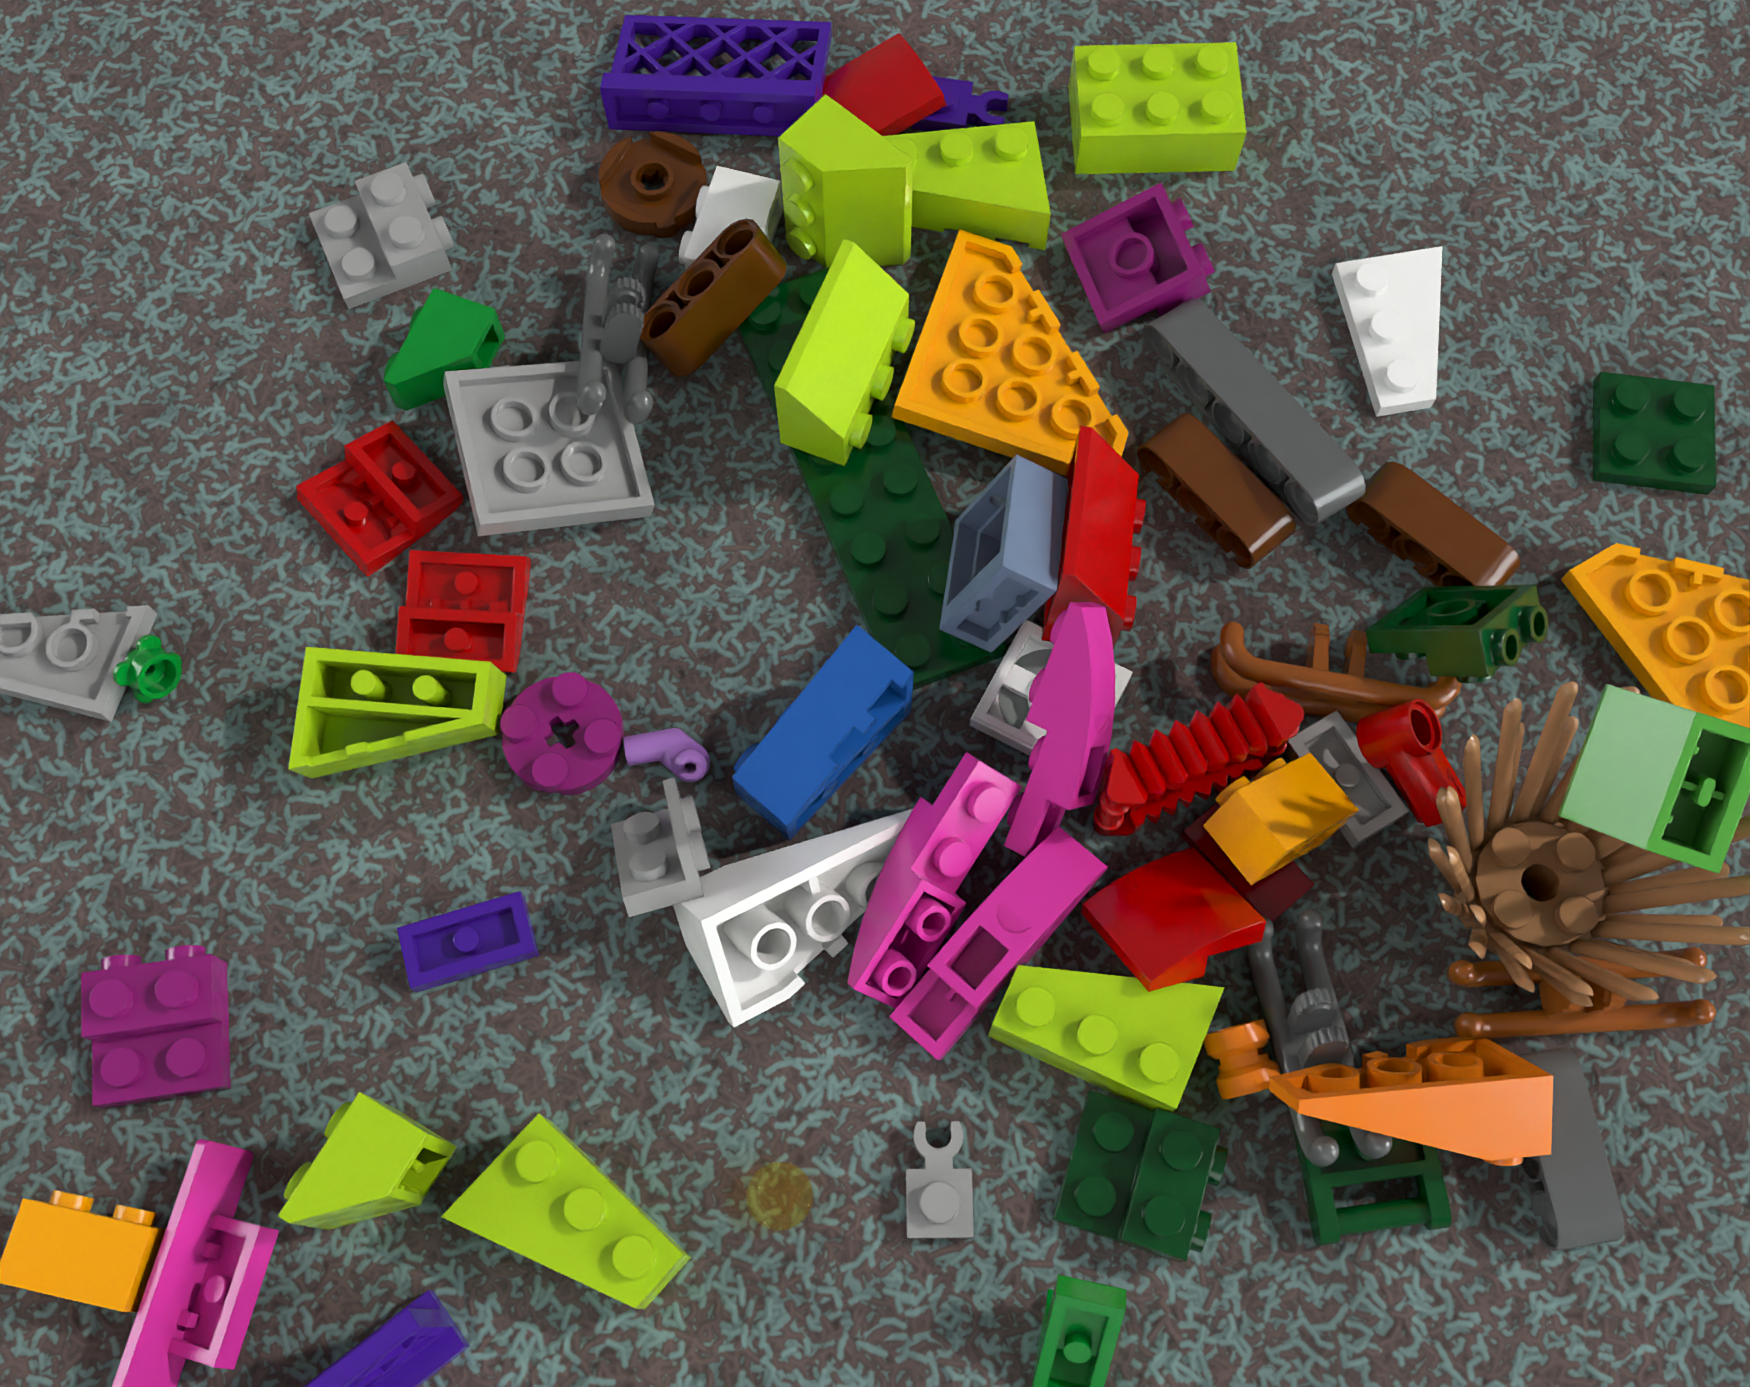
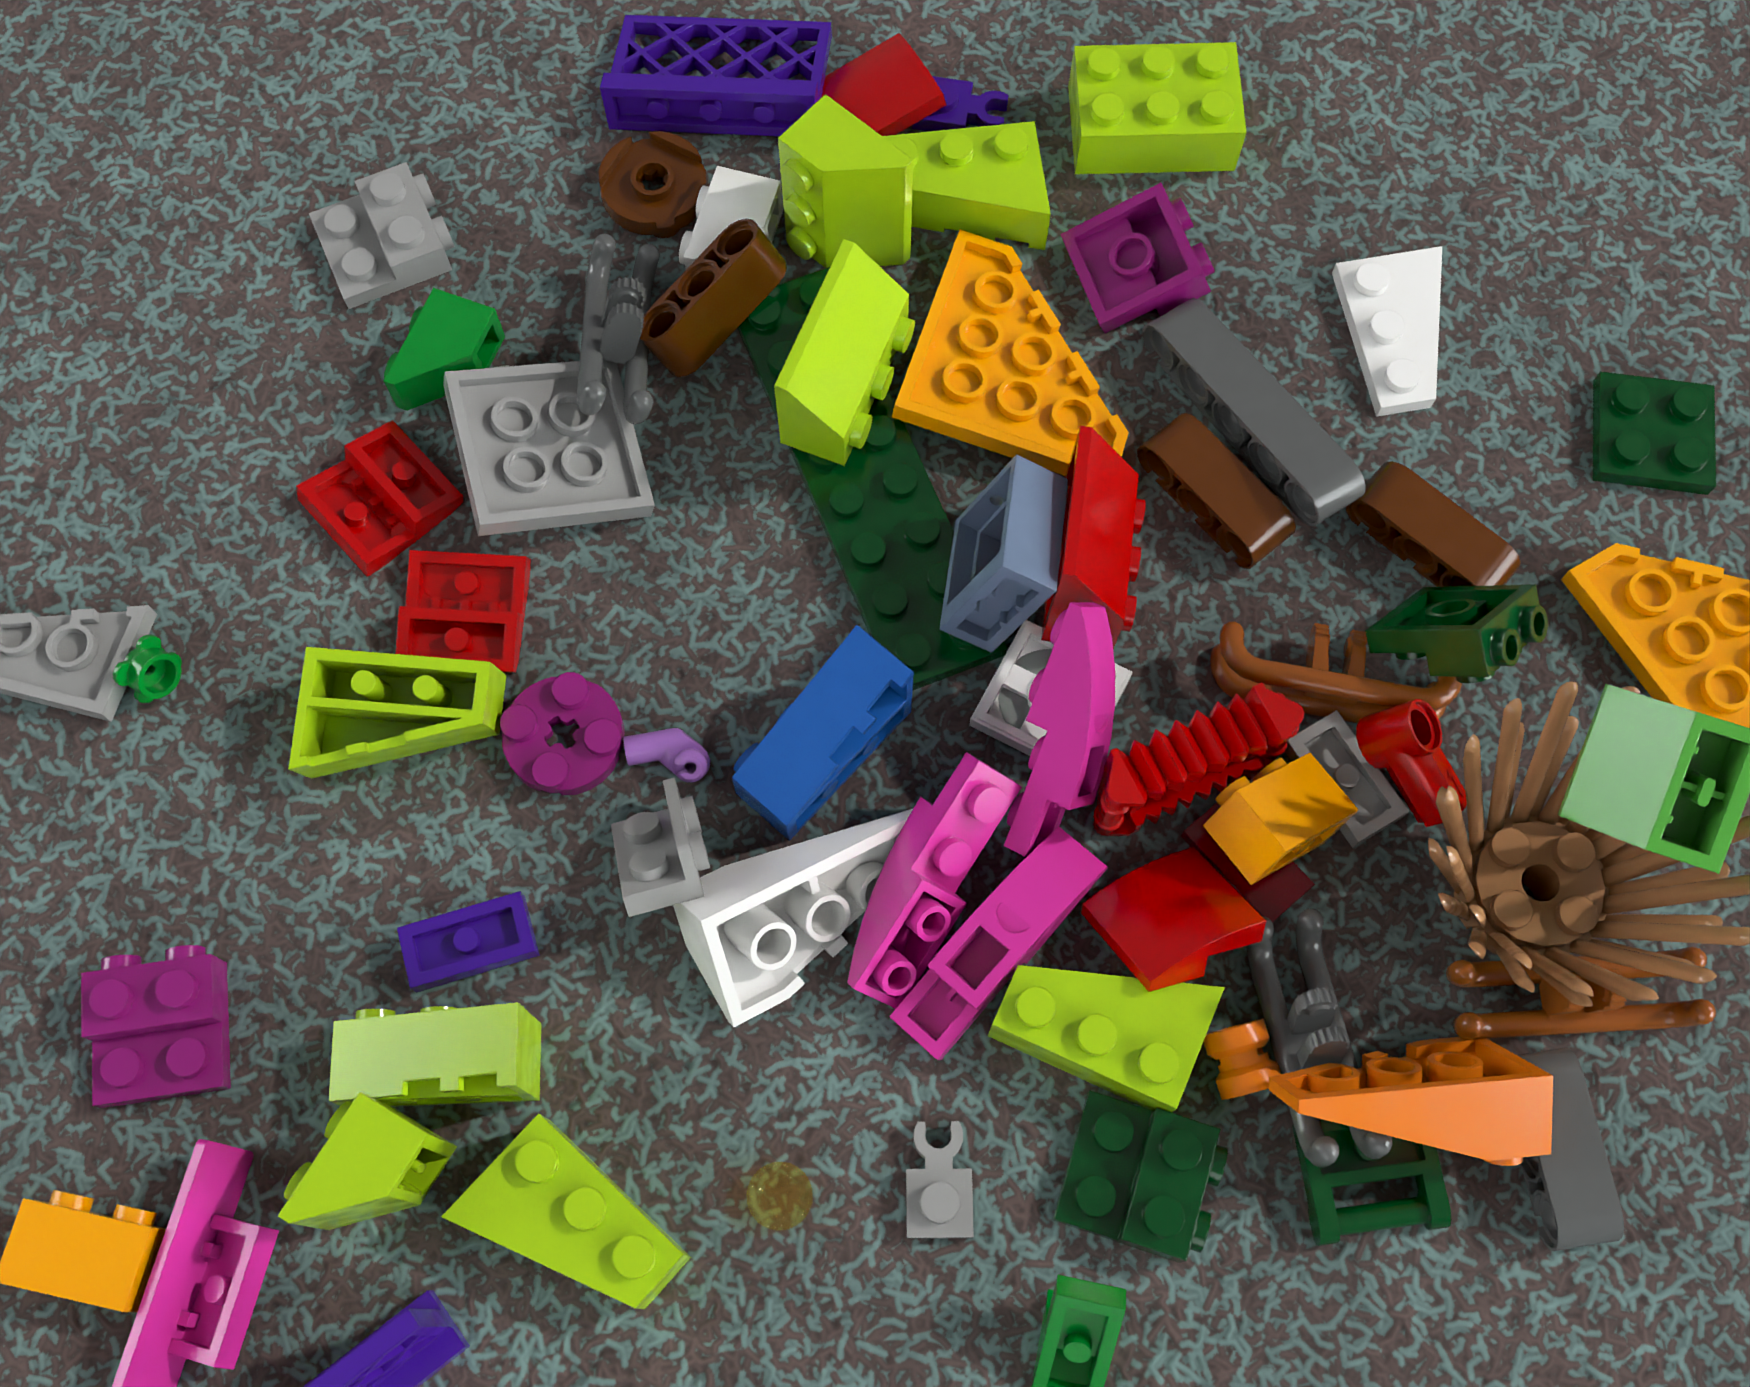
(437, 1056): none -> lime wedge

